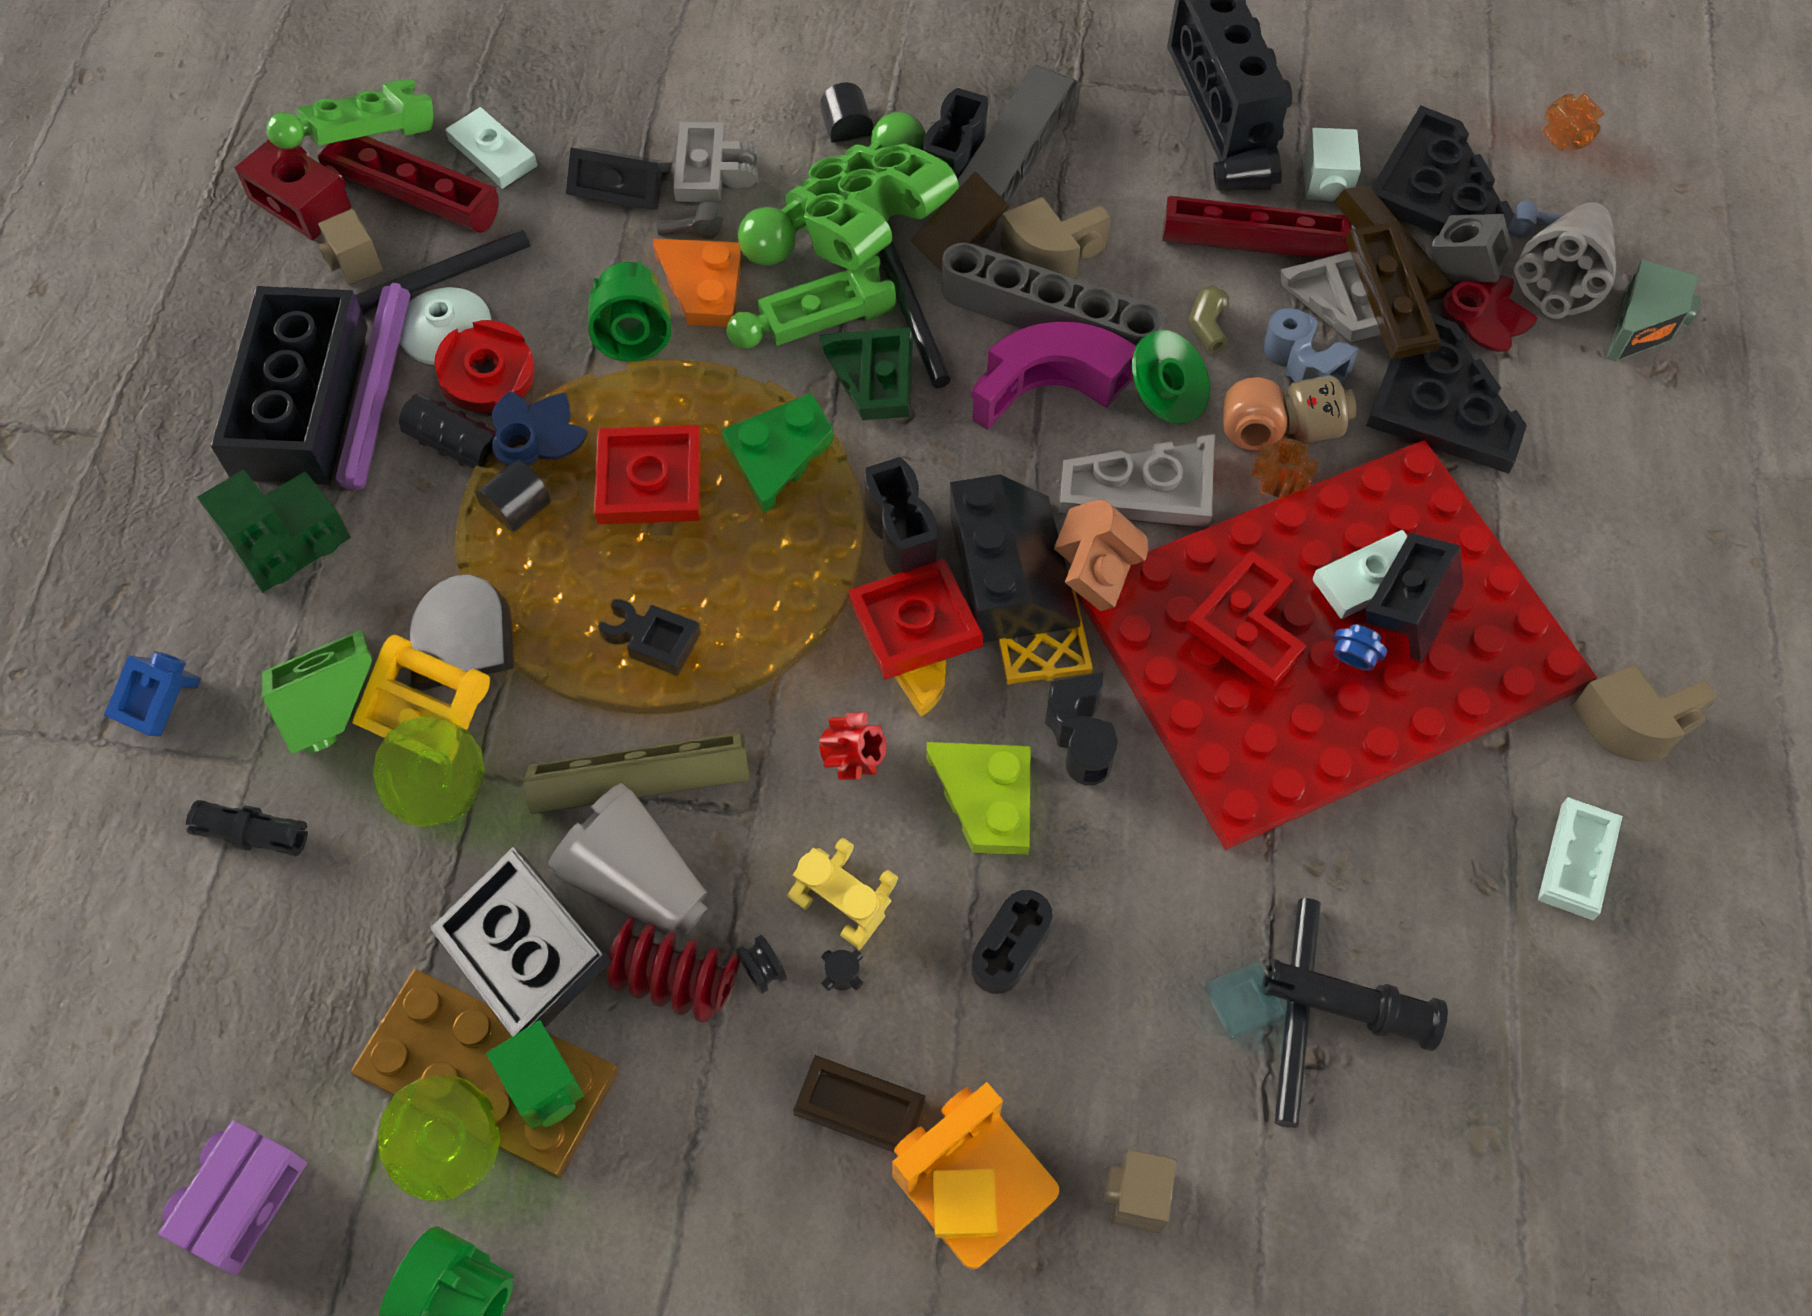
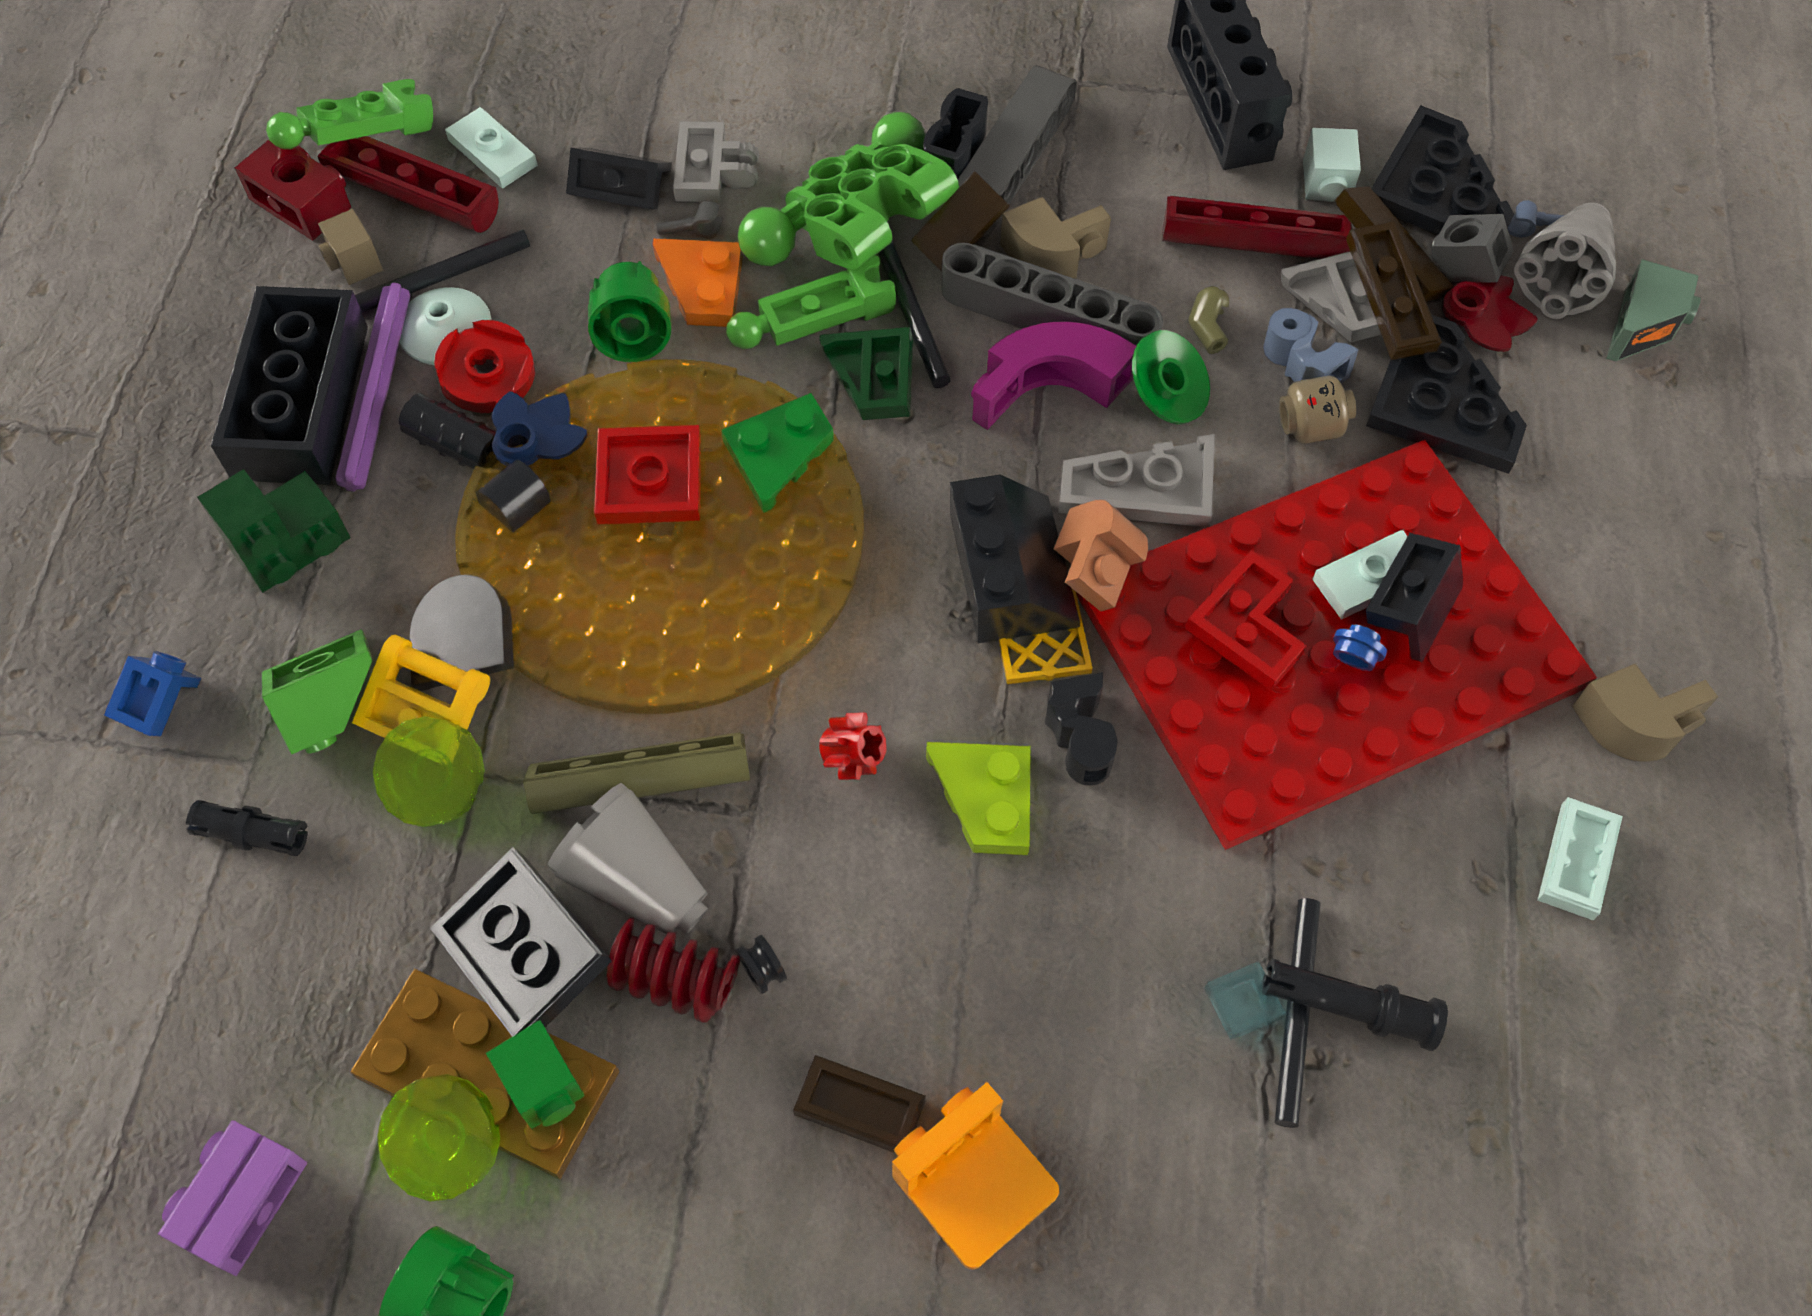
(654, 639): black plate -> none
(842, 970): black piece -> none
(843, 891): light yellow piece -> none
(845, 112): black brick -> none
(900, 516): black brick -> none
(915, 618): red plate -> none
(924, 686): yellow tile -> none
(964, 1203): yellow tile -> none
(1001, 934): black beam -> none
(1141, 1190): dark tan plate -> none
(1249, 170): black cone -> none
(1254, 413): nougat head -> none
(1284, 467): clear orange gear -> none
(1572, 121): clear orange gear -> none

